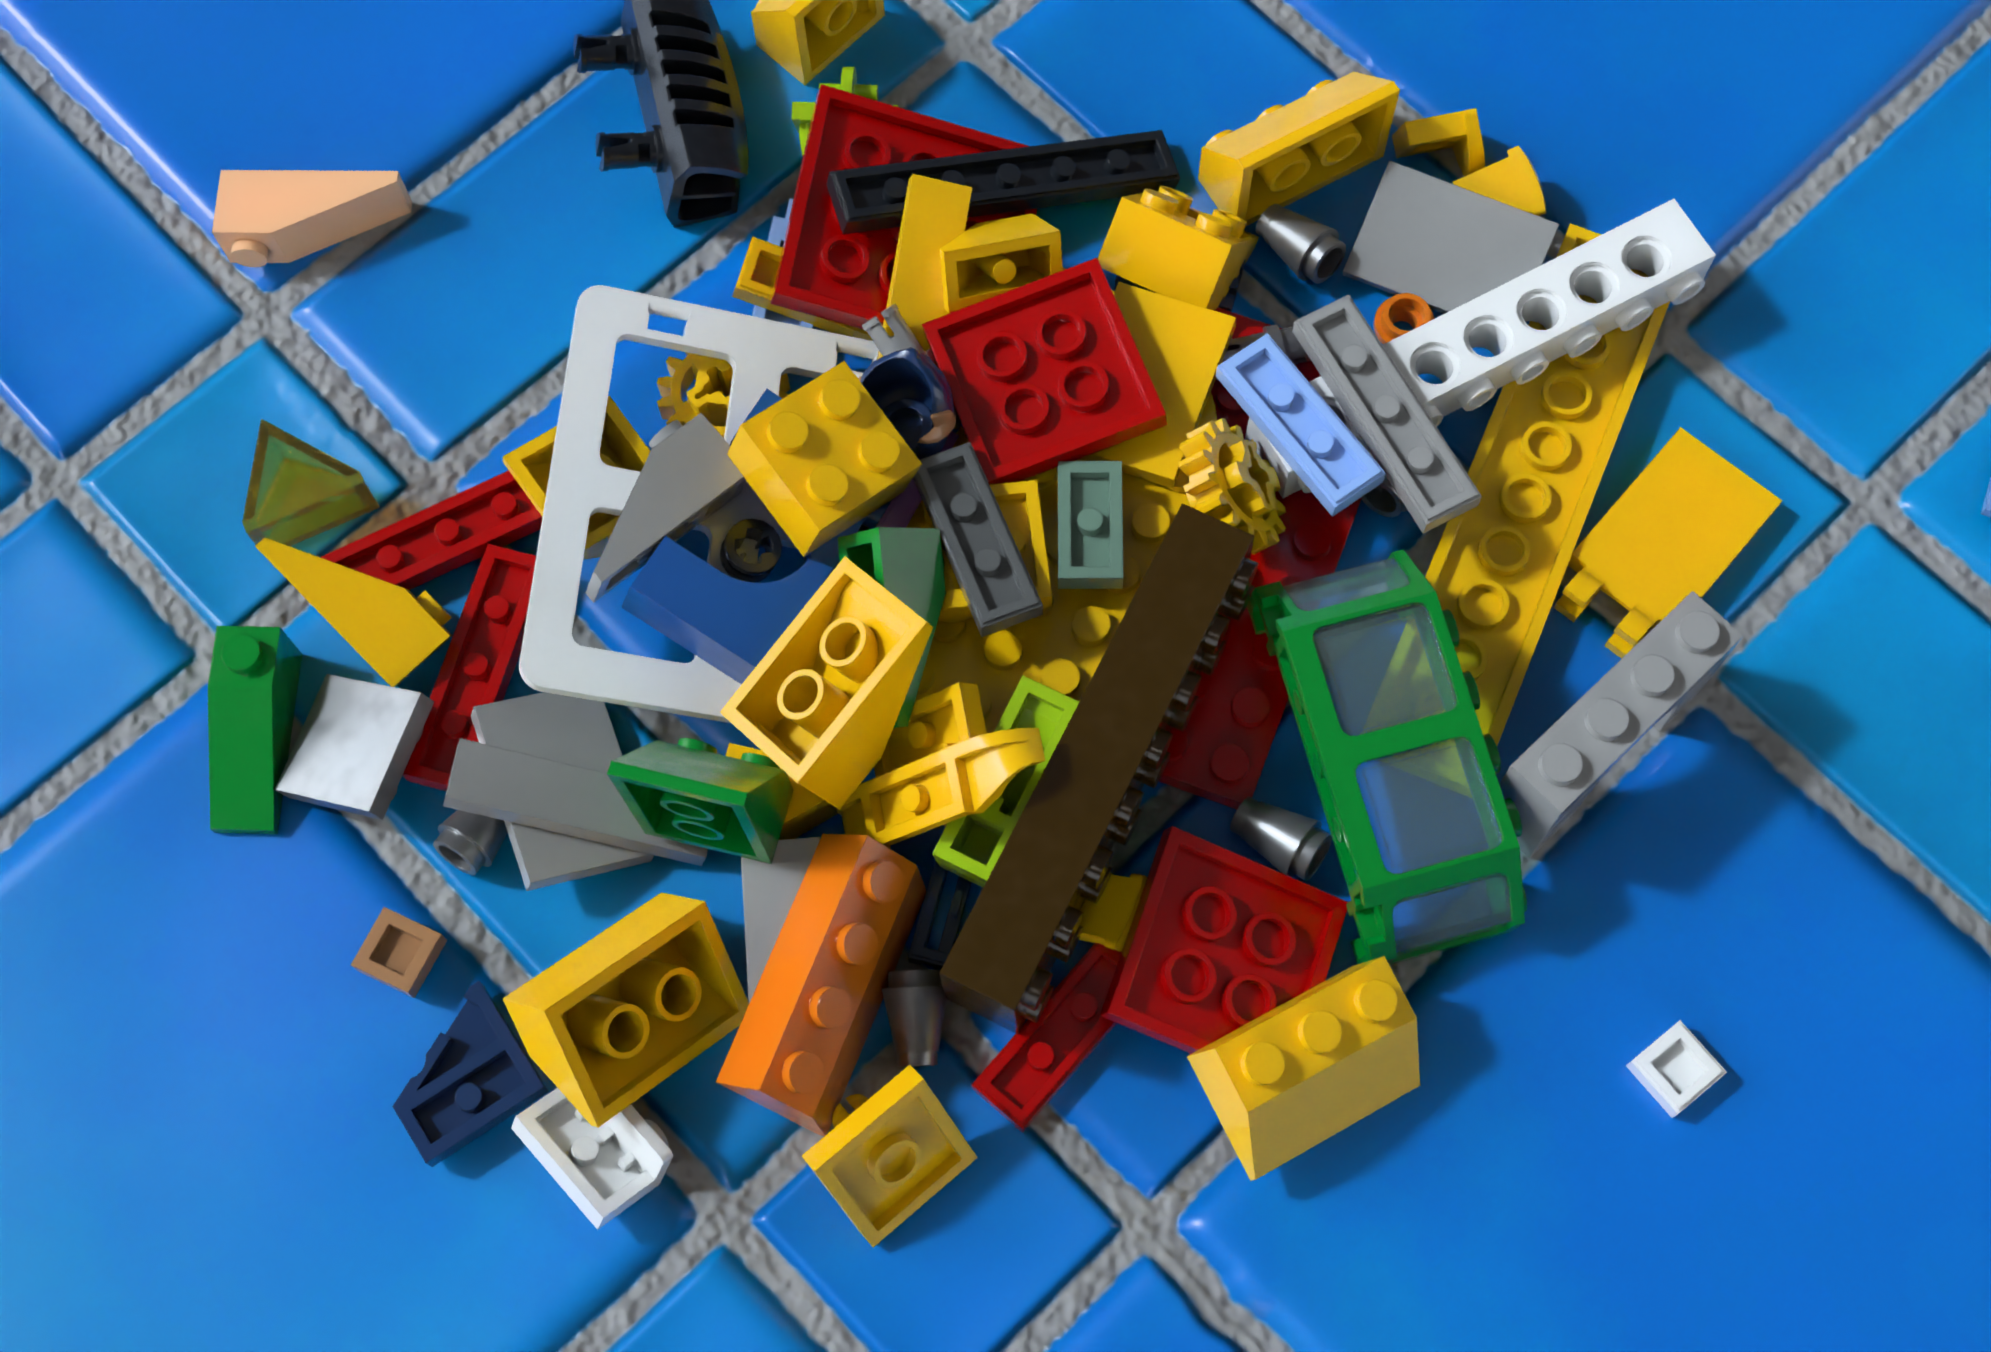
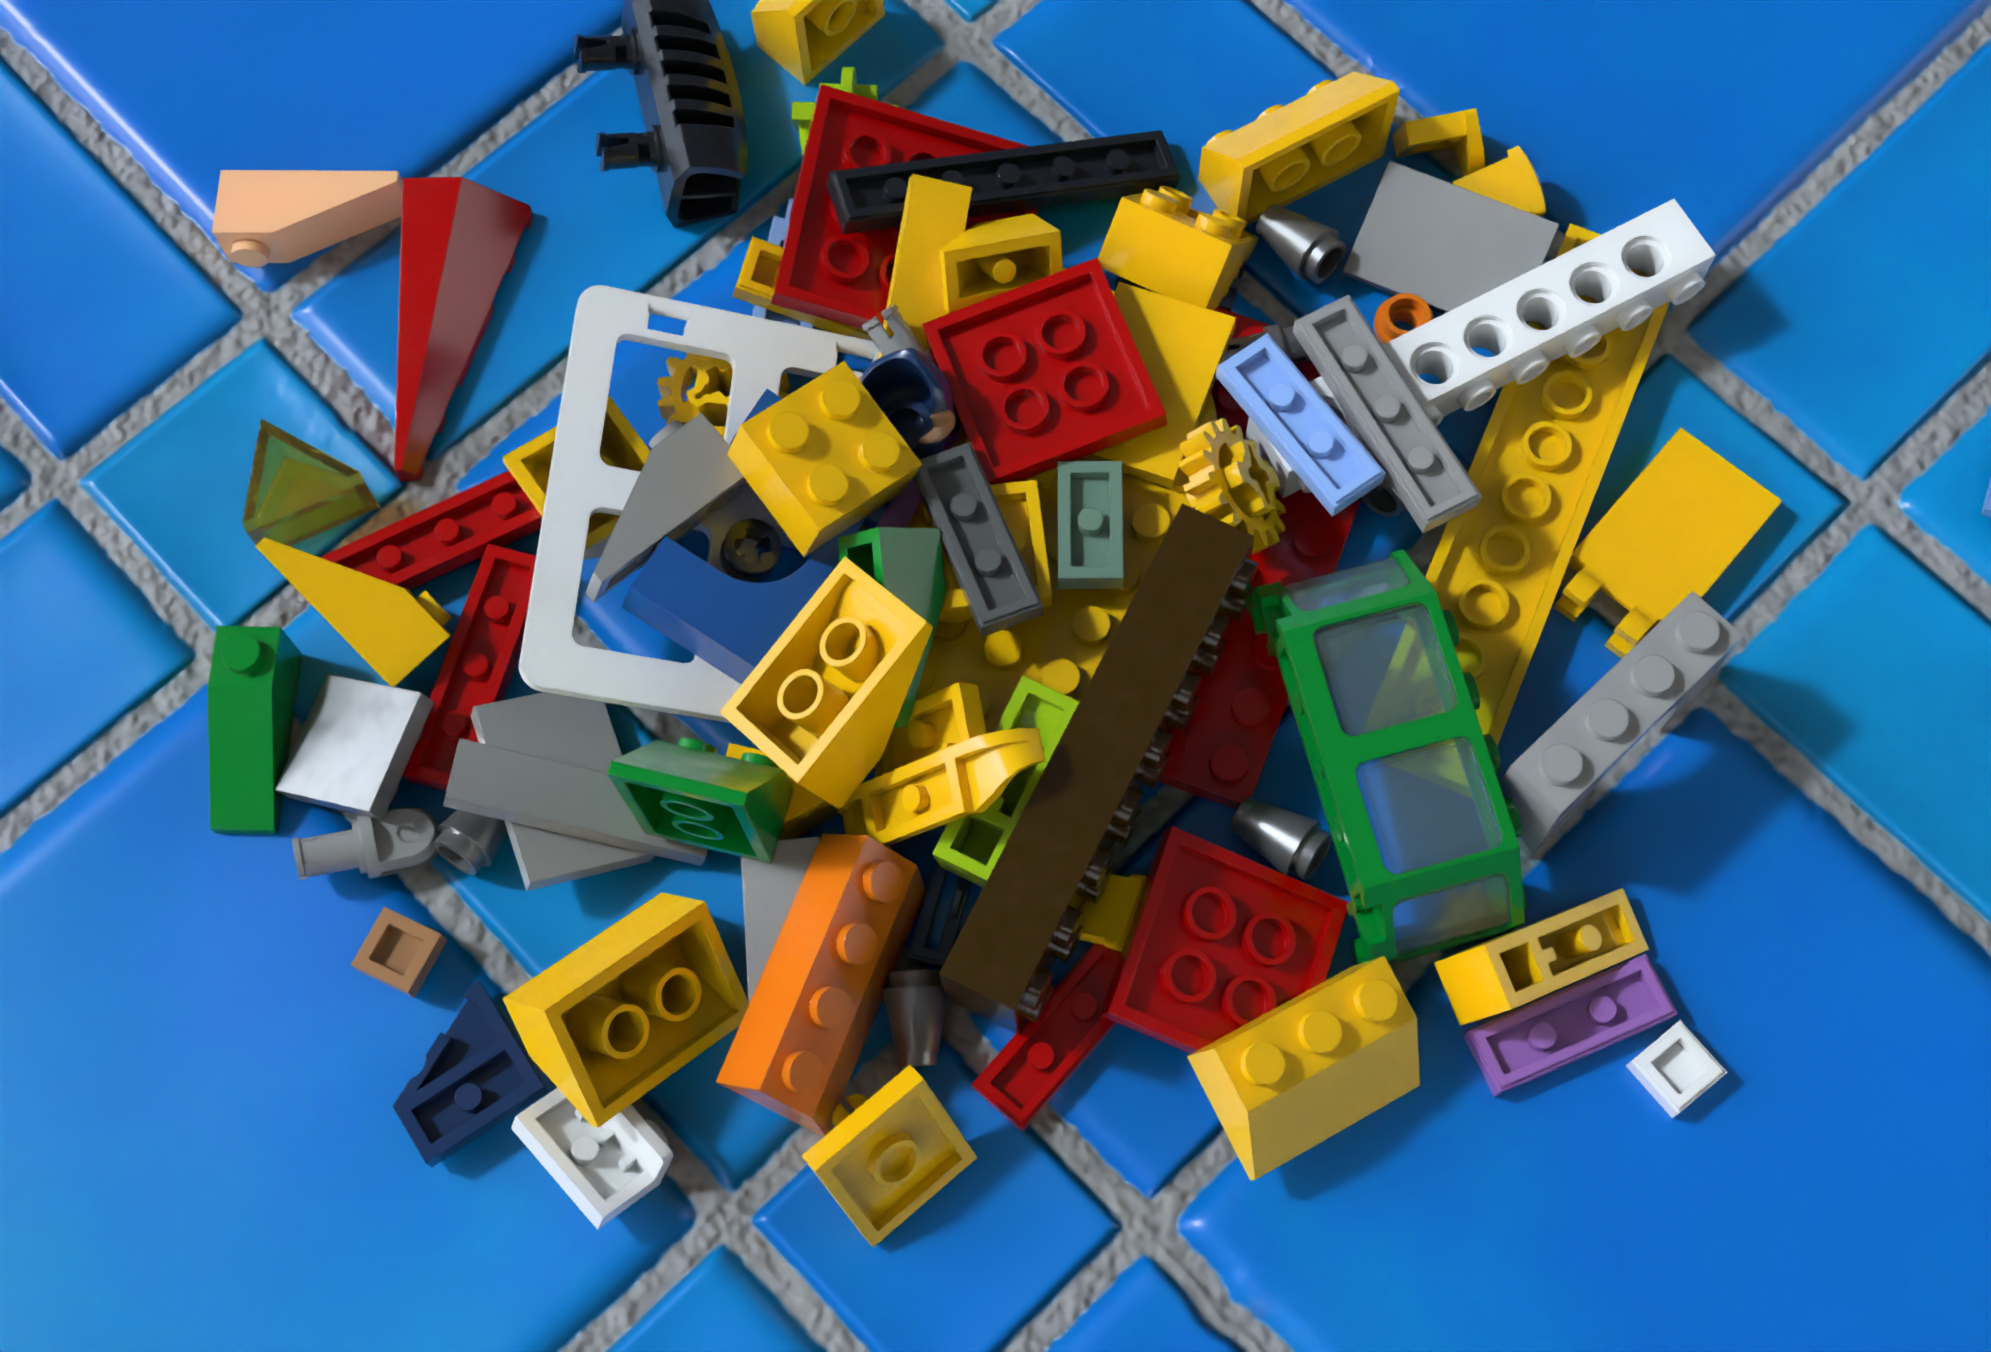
(373, 845): none -> light grey arm
(451, 263): none -> red wedge
(1541, 957): none -> yellow slope
(1569, 1025): none -> medium lavender tile

